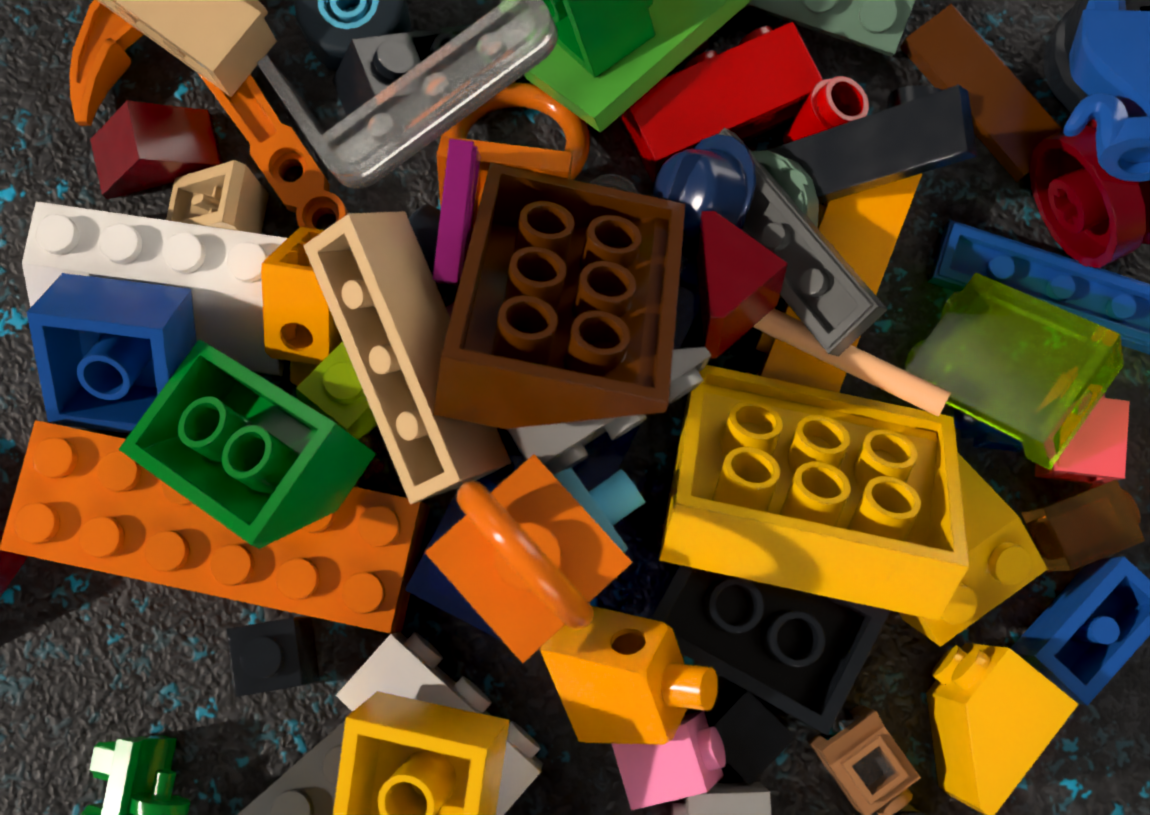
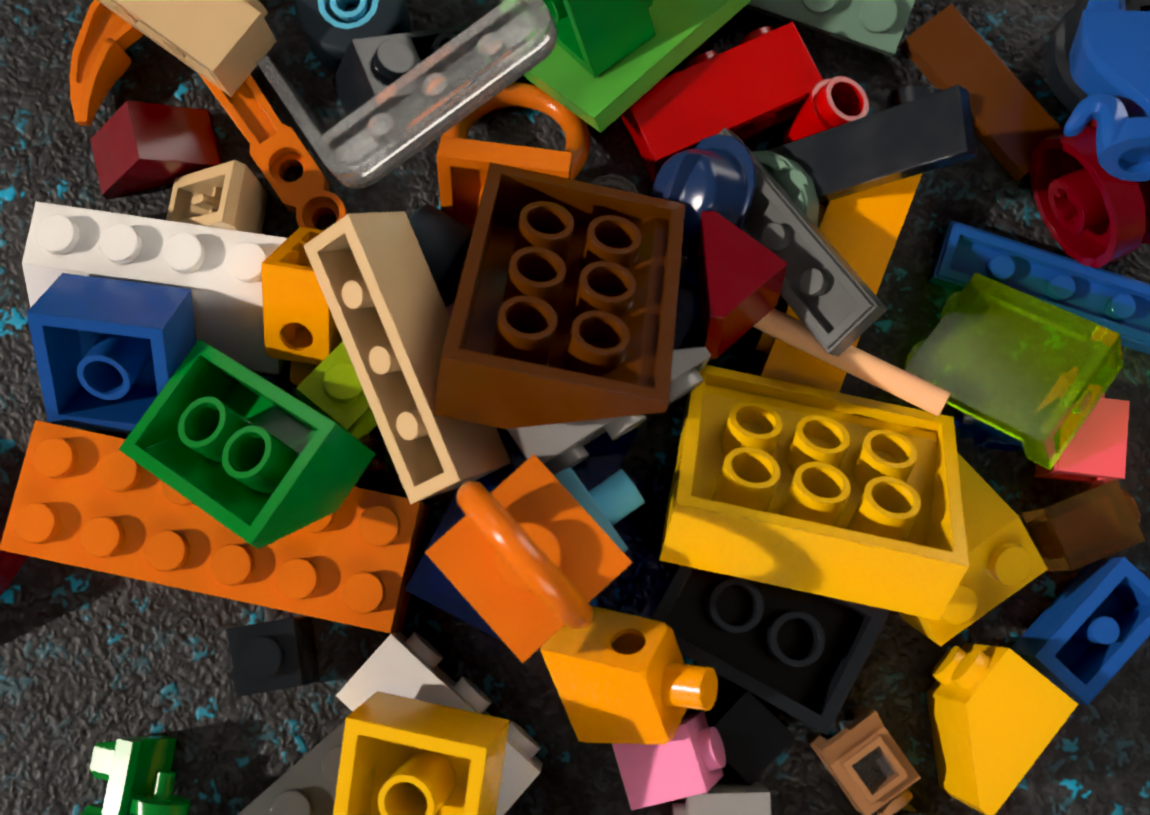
(456, 211): magenta tile -> none

